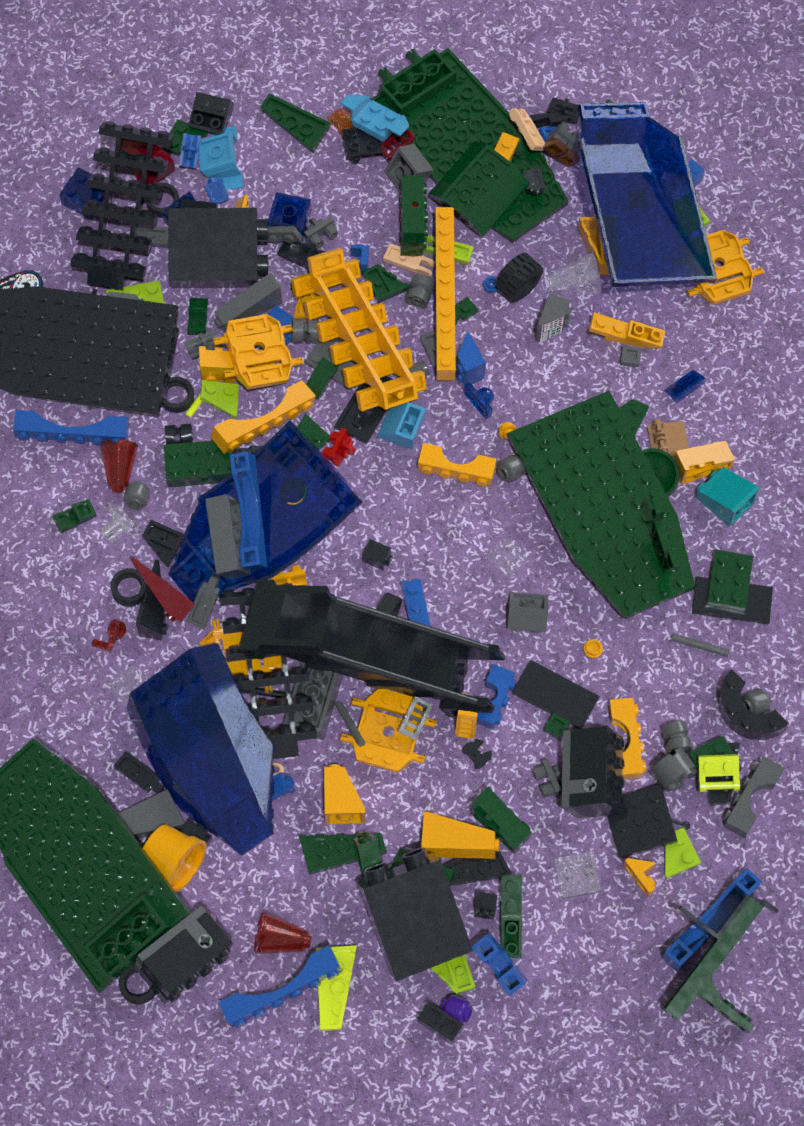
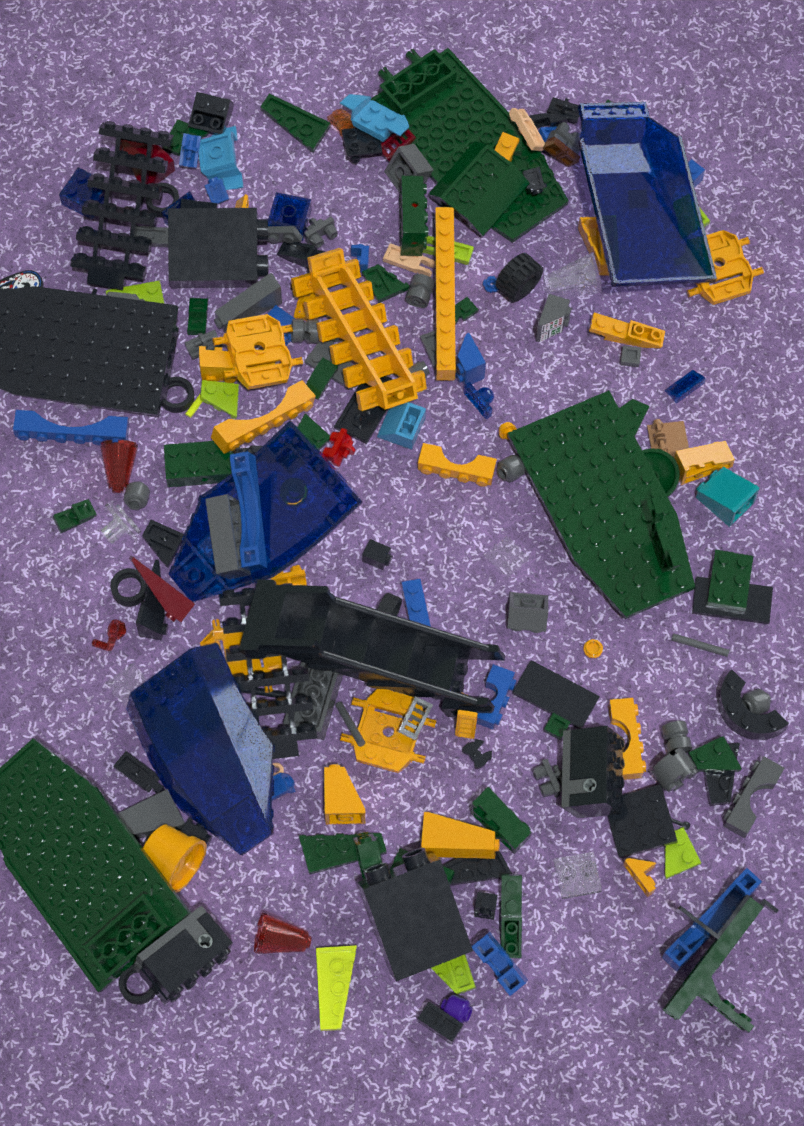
(184, 430): black wheel -> none
(204, 603): dark grey hinge -> none
(319, 967): blue arch -> none
(718, 766): neon yellow plate -> none

